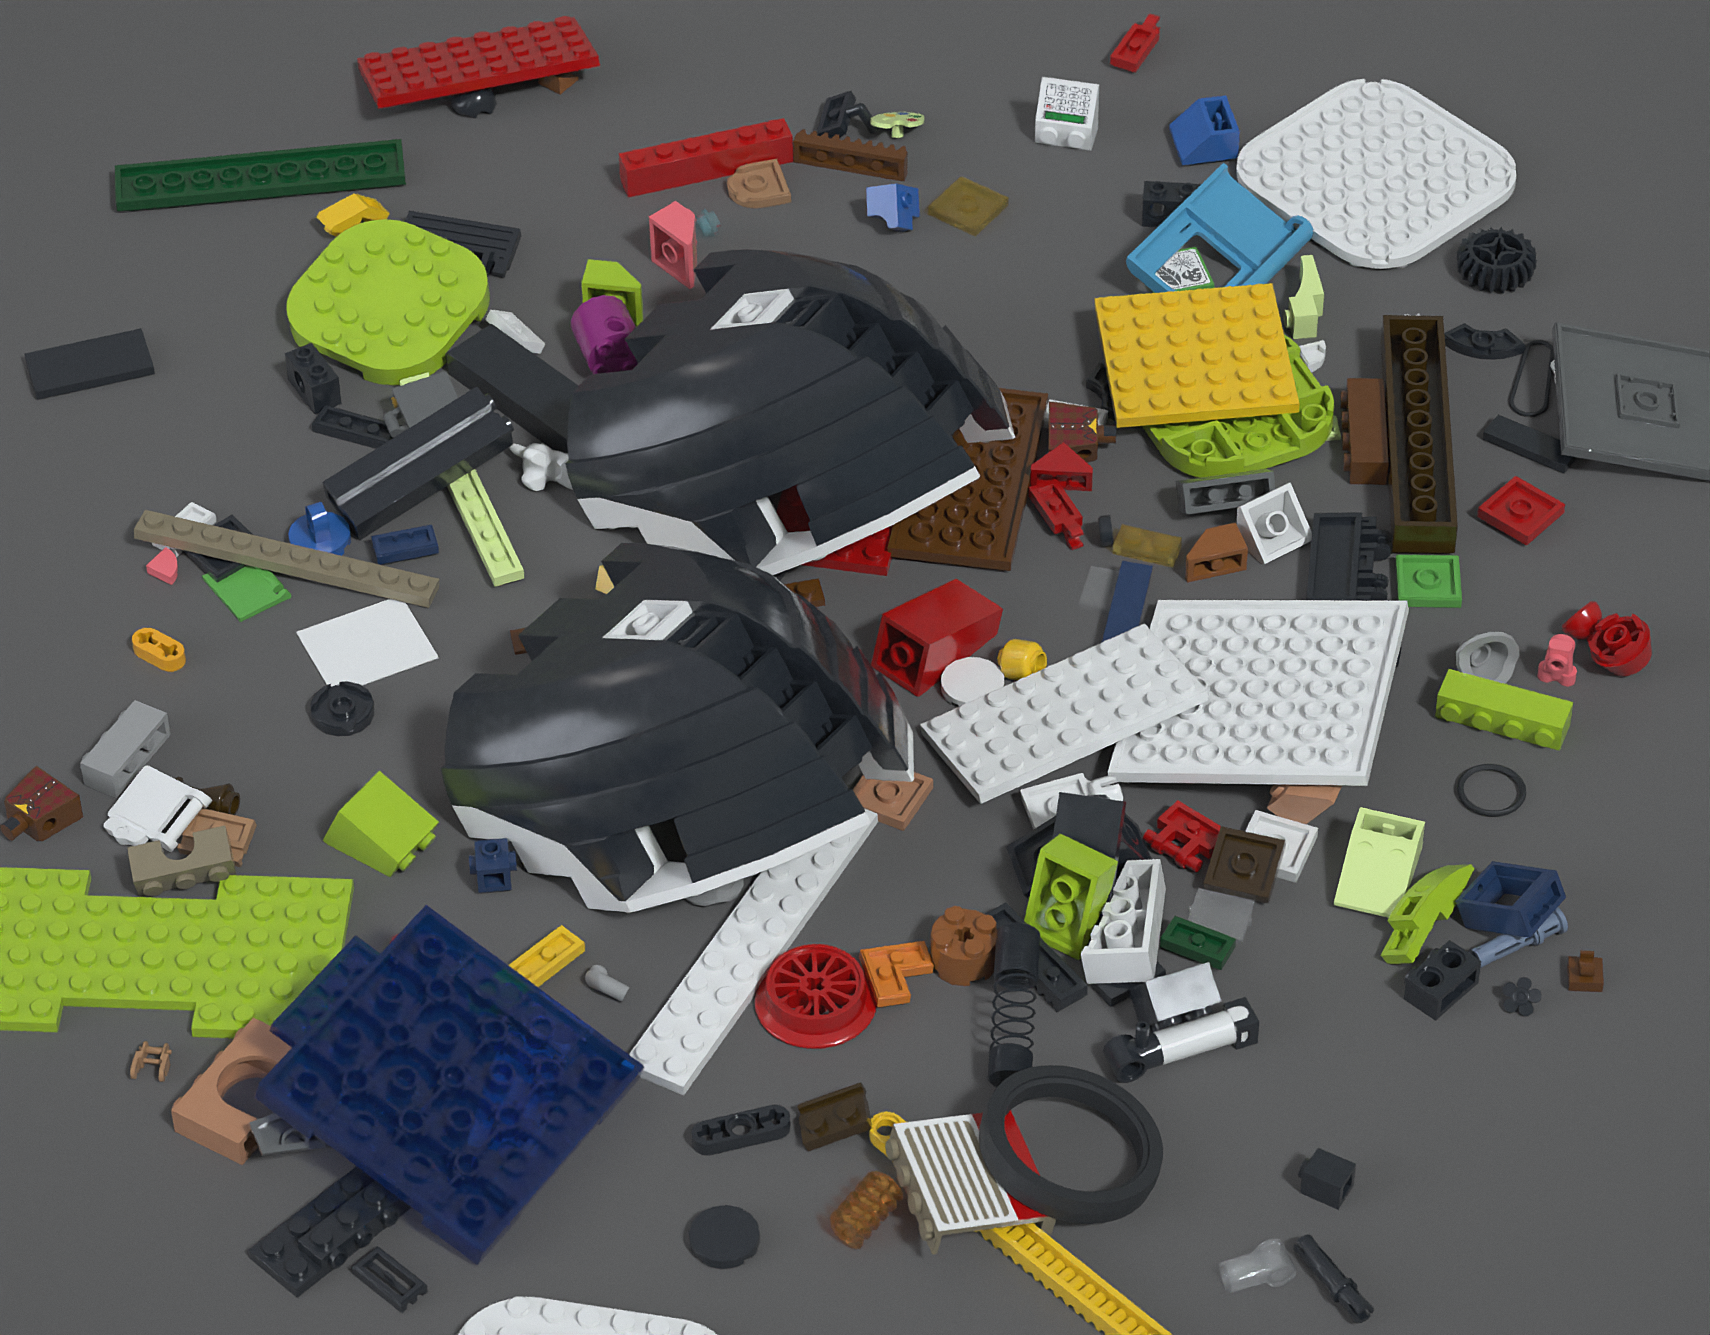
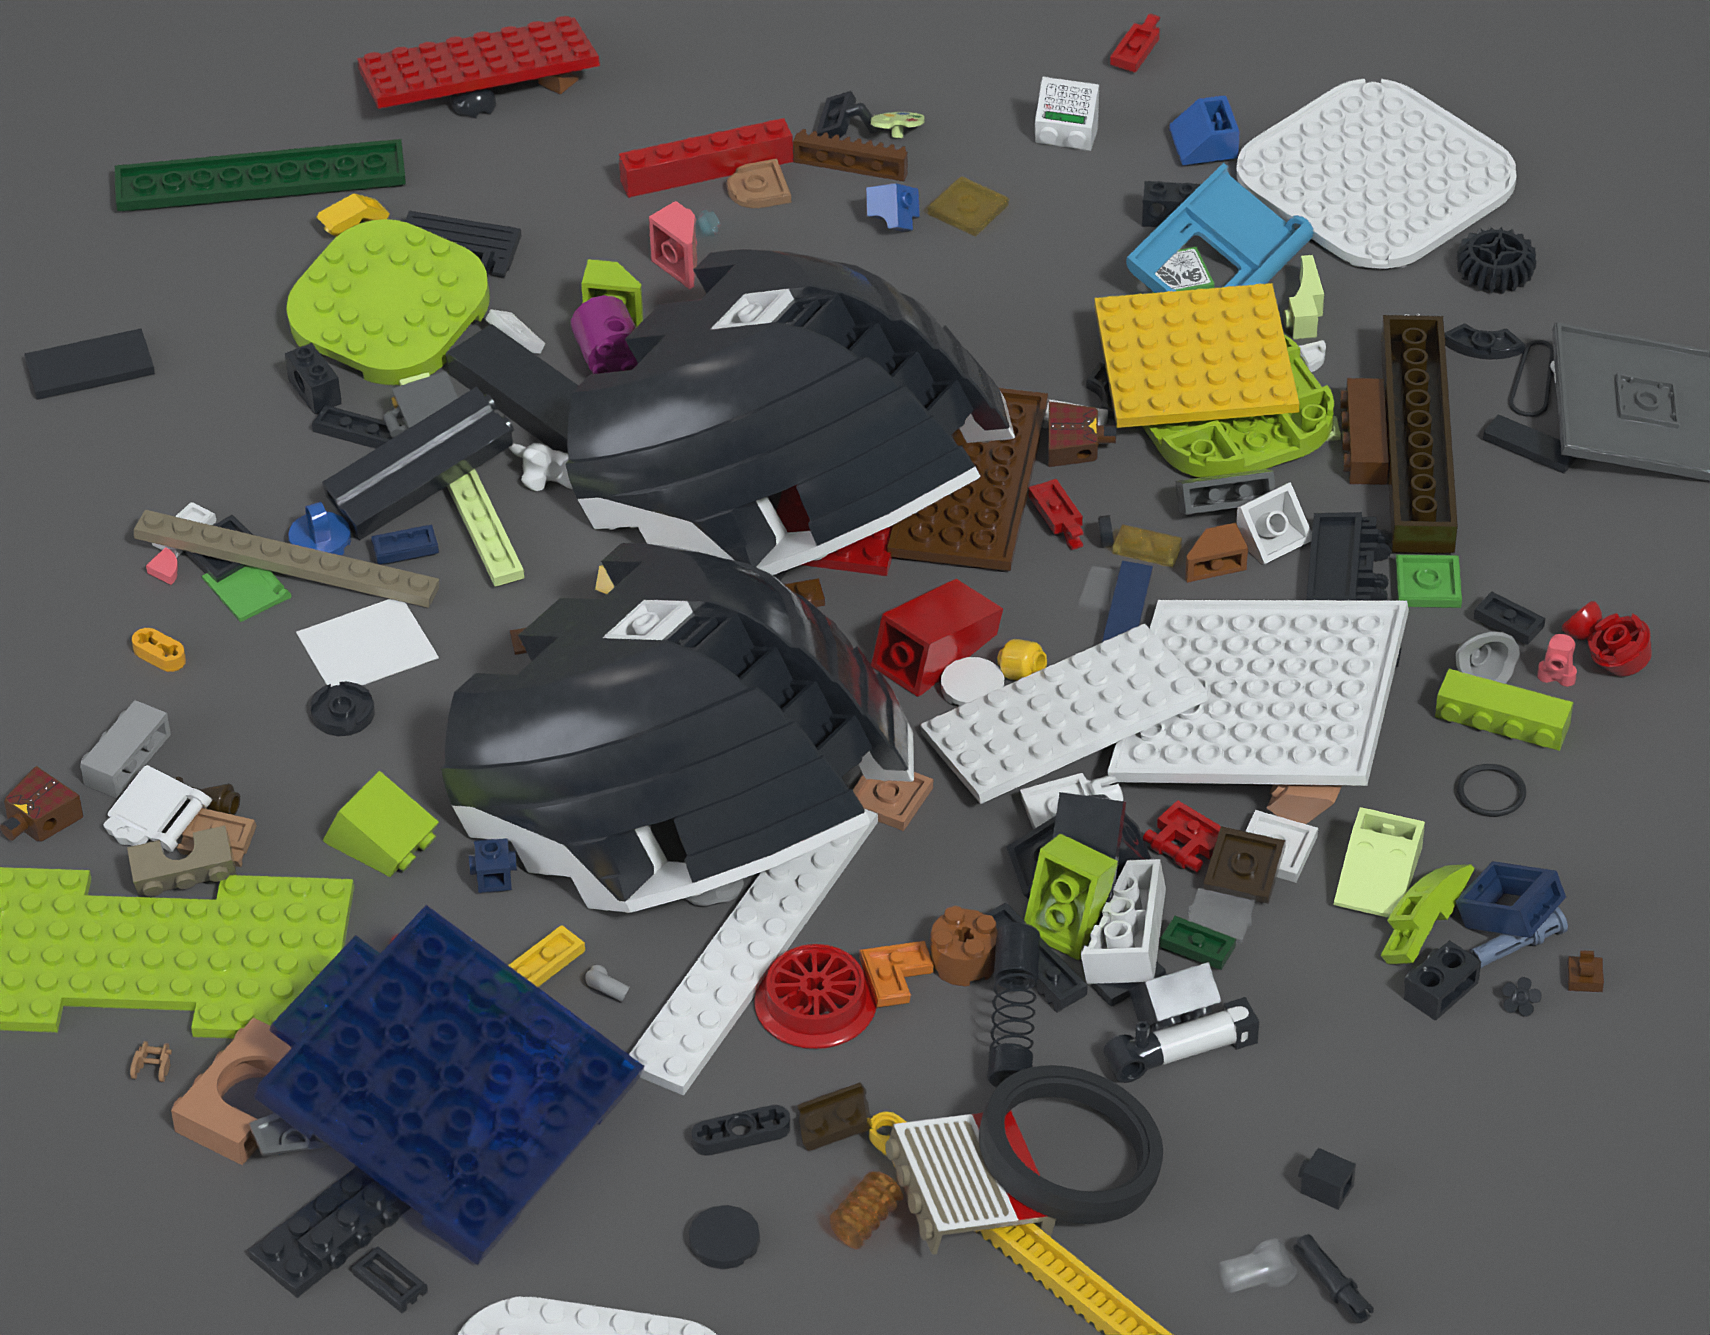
(1064, 466): red slope -> none
(1509, 618): none -> black plate
(1521, 510): red plate -> none

